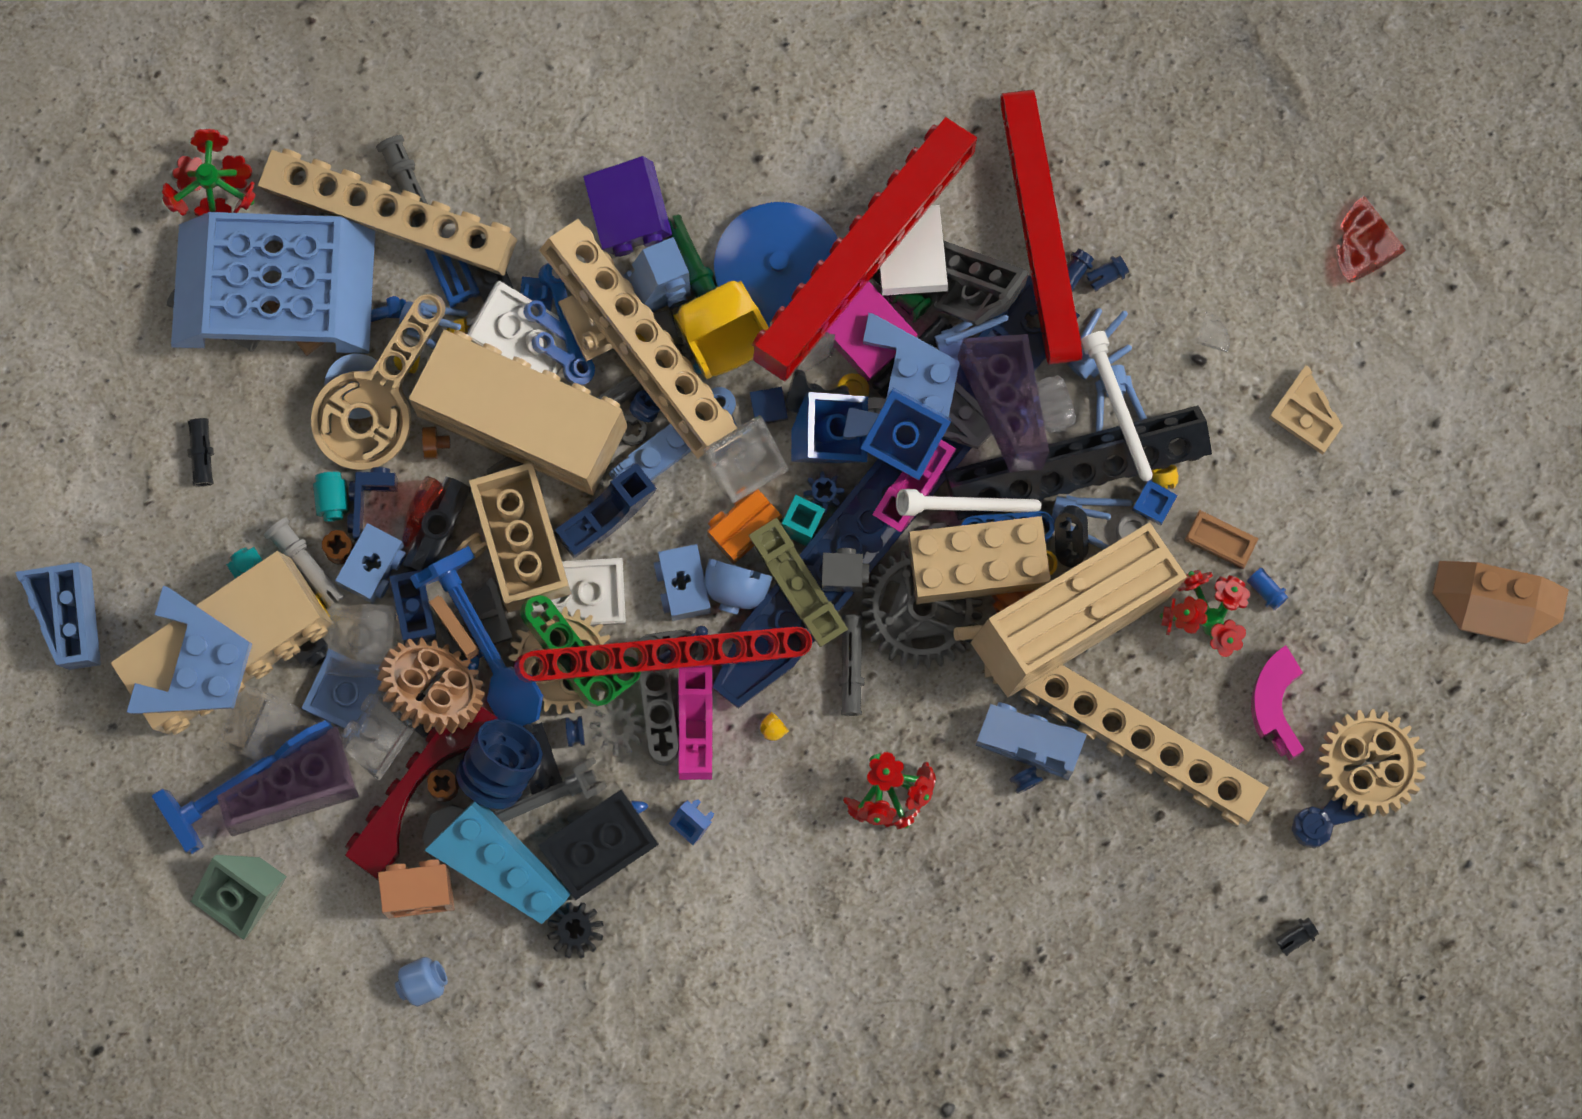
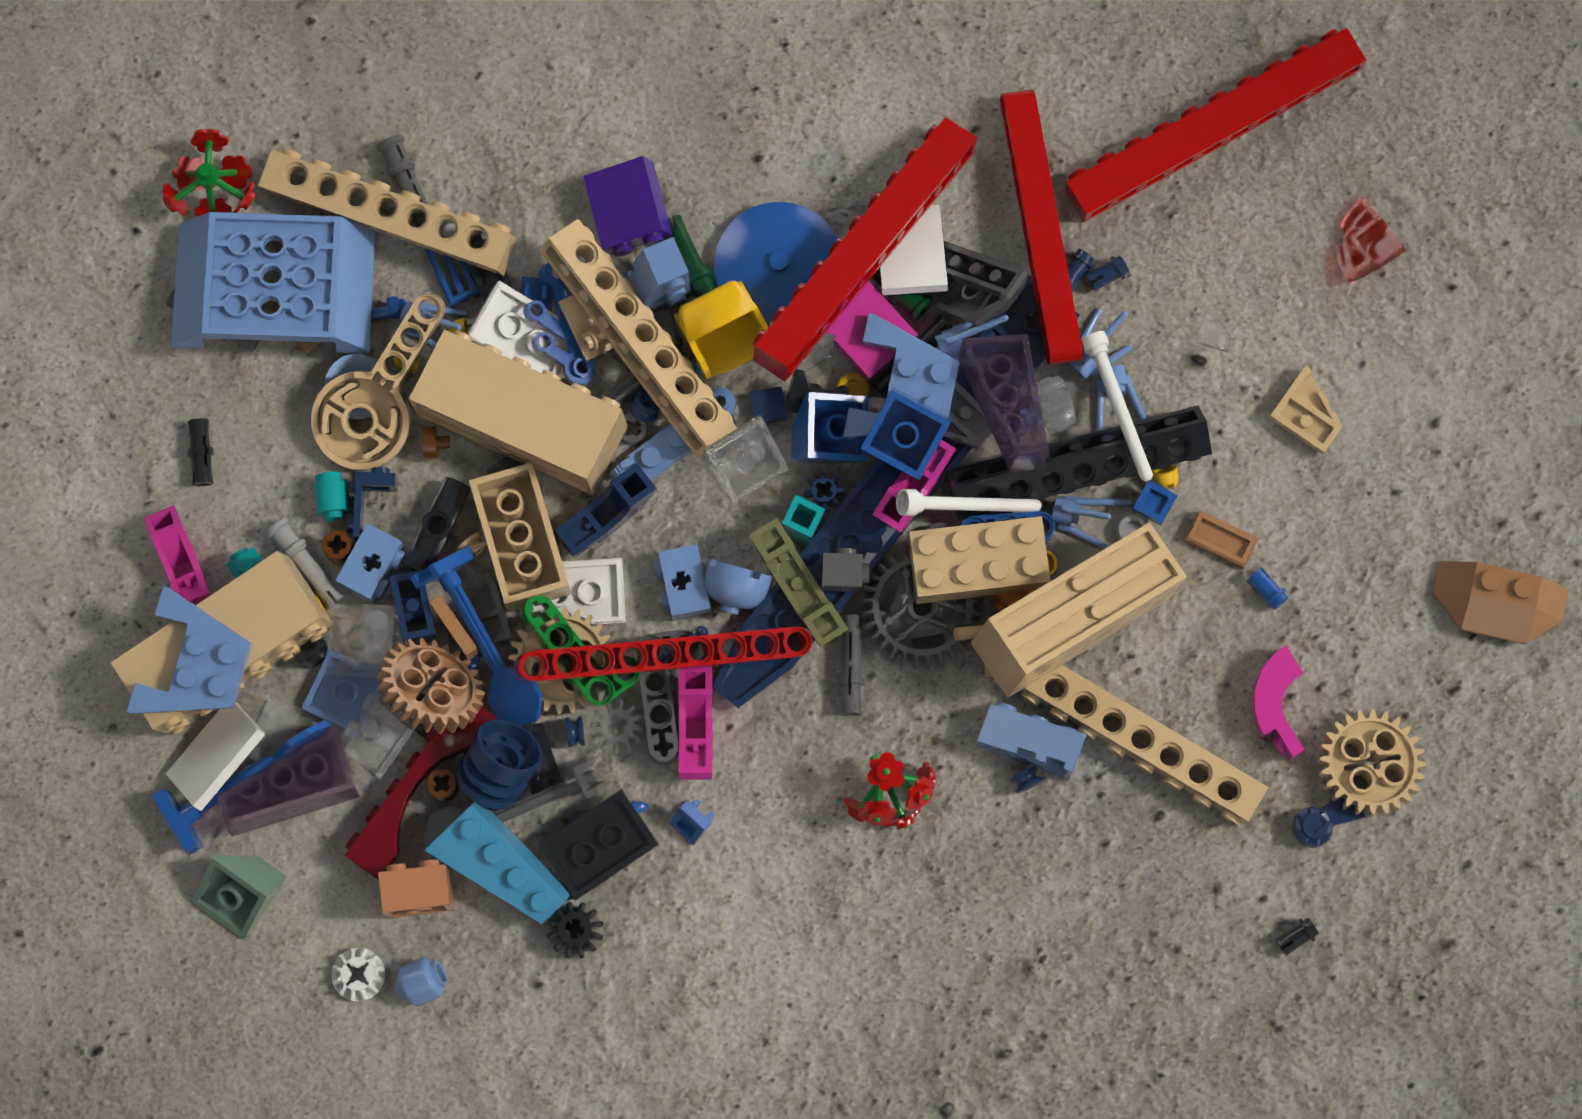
(66, 611): medium blue wedge -> none
(177, 554): none -> dark pink arch
(215, 755): none -> white tile
(358, 990): none -> white gear
(422, 500): clear red brick -> none
(732, 530): orange brick -> none
(773, 727): yellow hinge -> none
(1065, 536): black beam -> none
(1193, 613): red plant -> none
(1215, 124): none -> red brick

